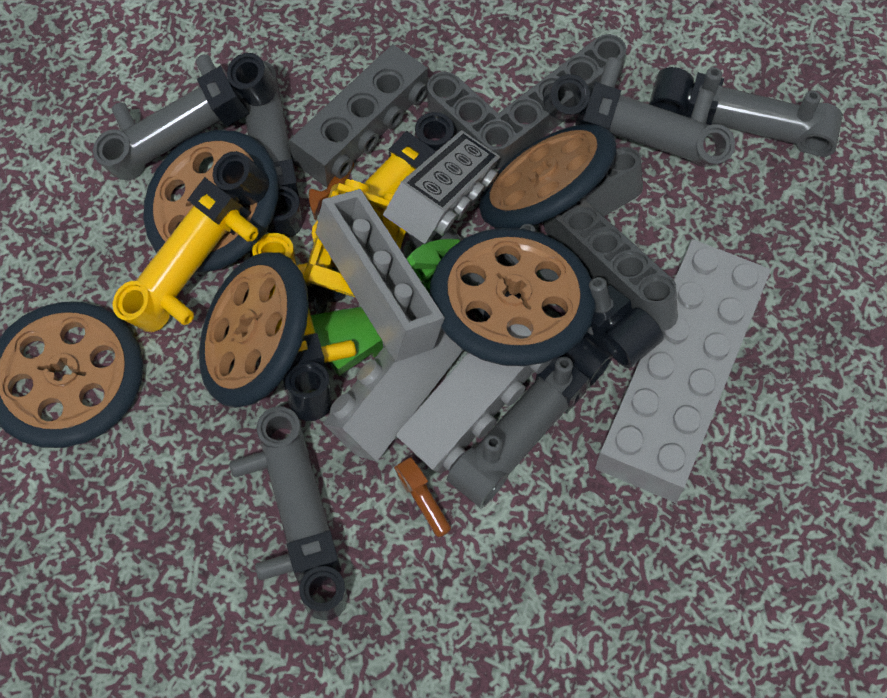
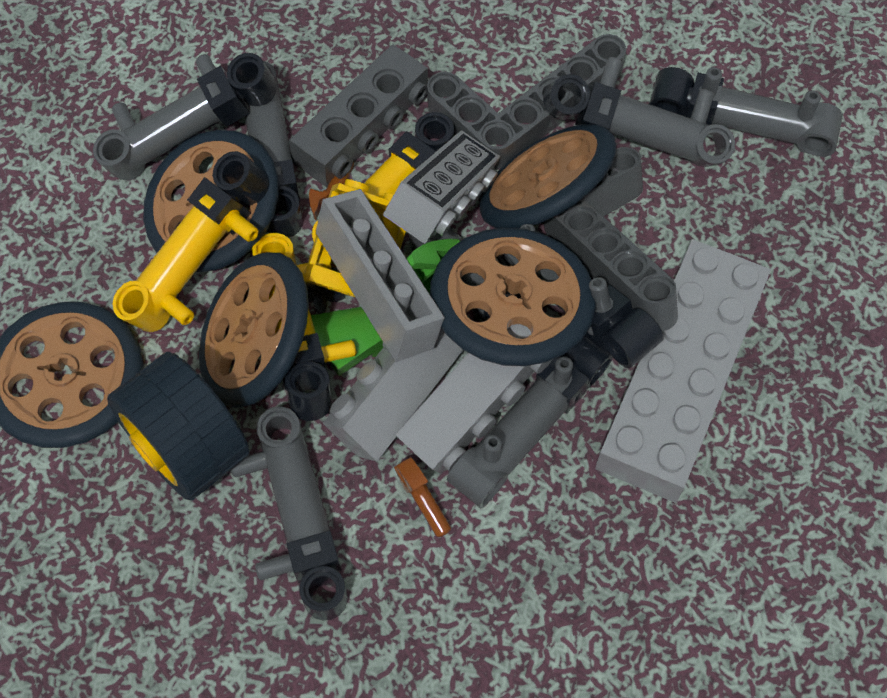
(179, 425): none -> black wheel

